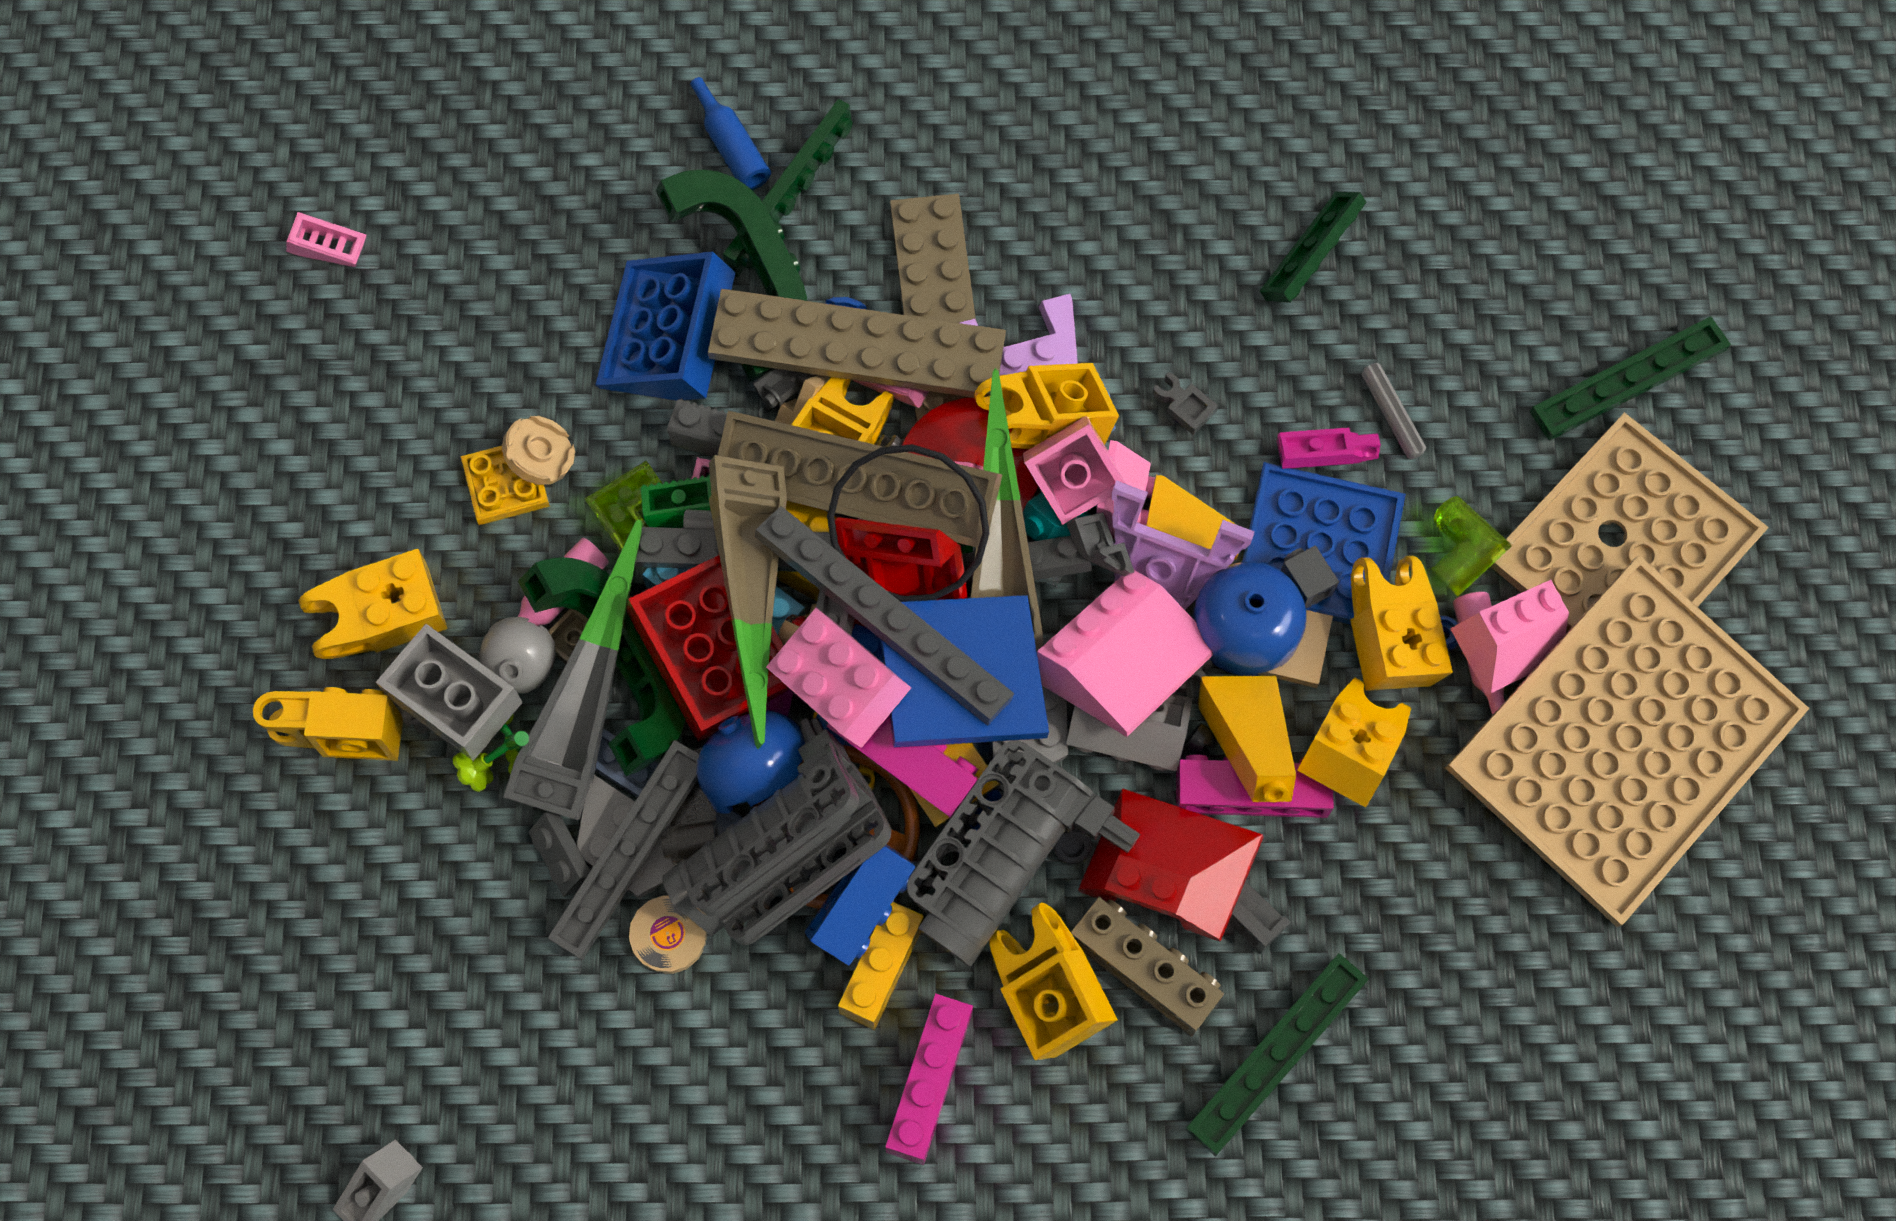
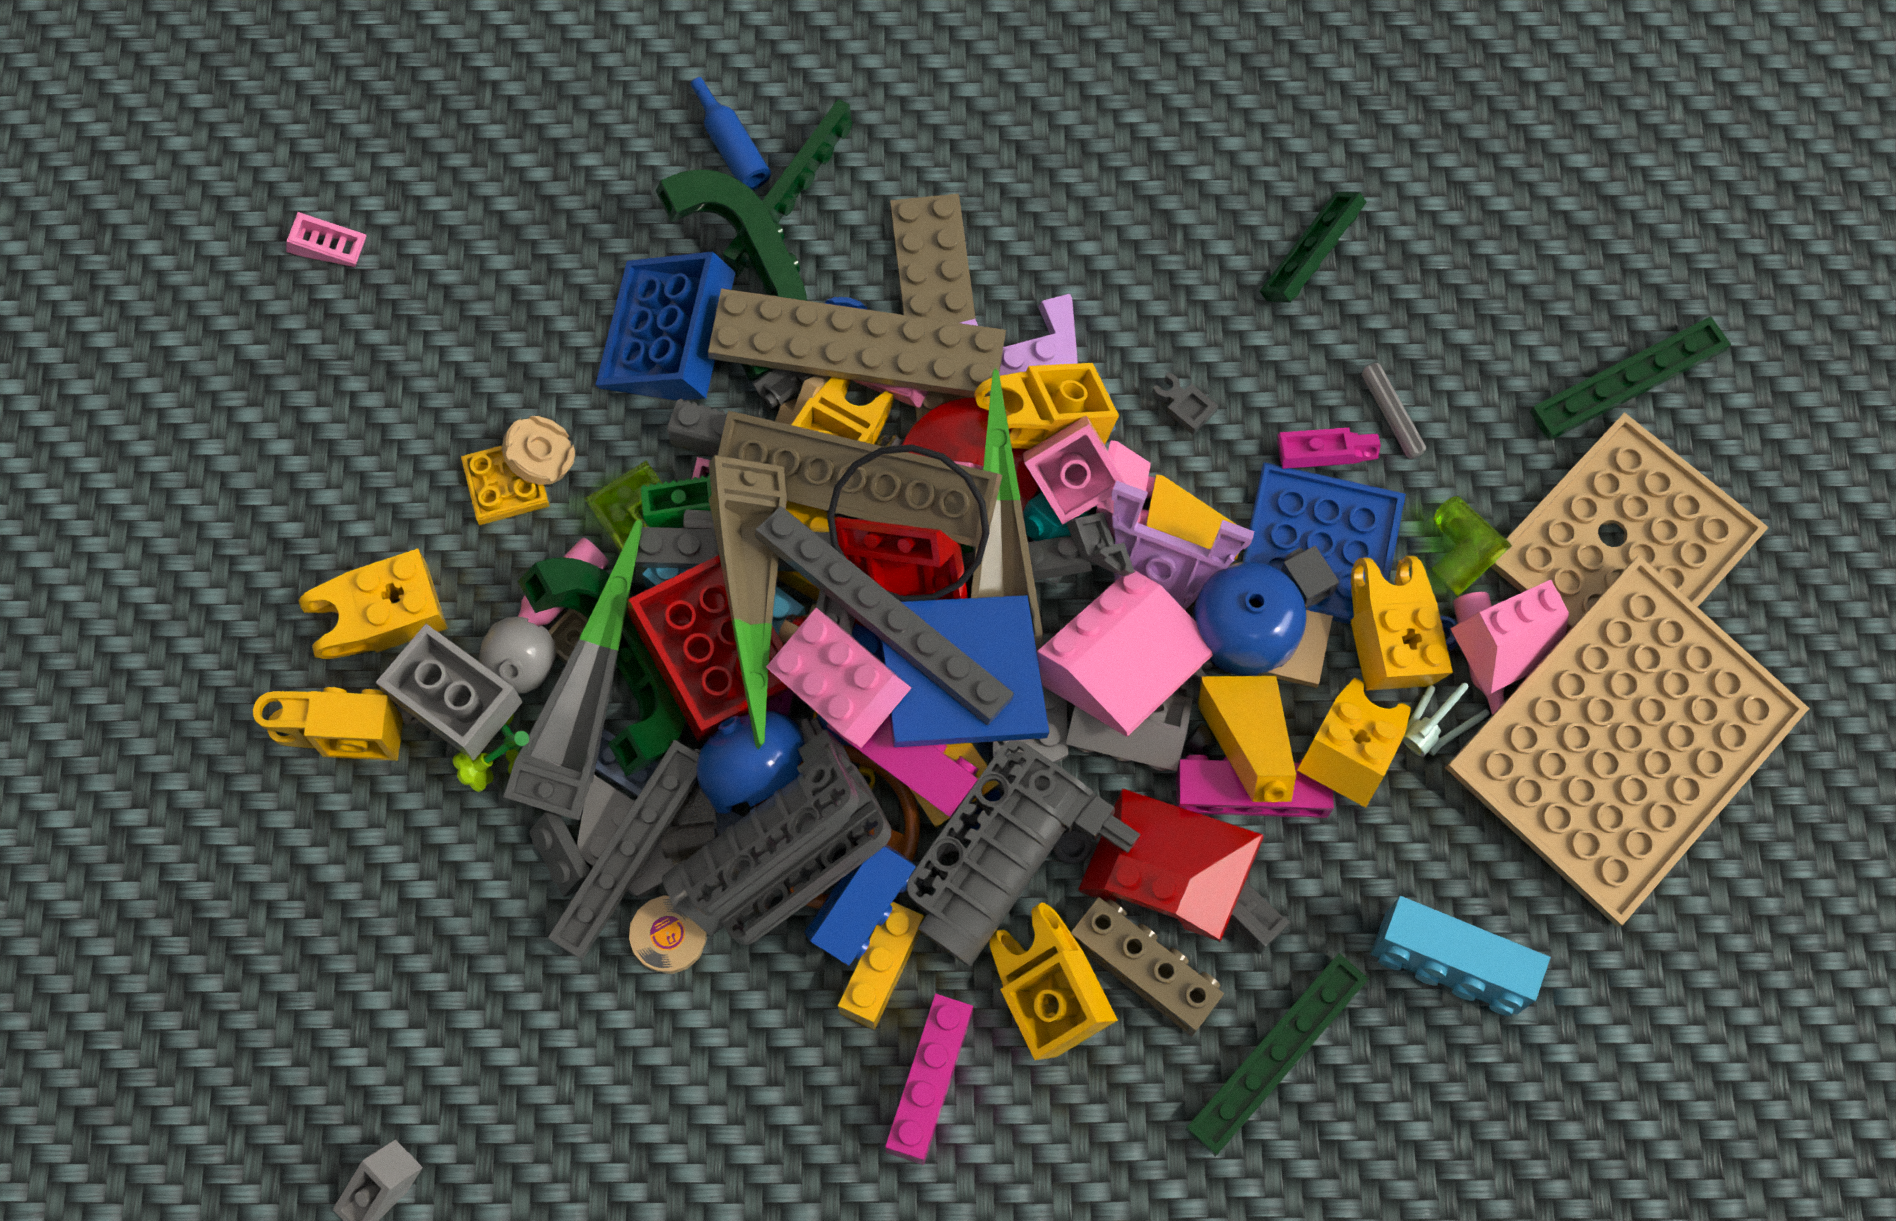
(1423, 735): none -> light aqua plant
(1459, 957): none -> medium azure brick

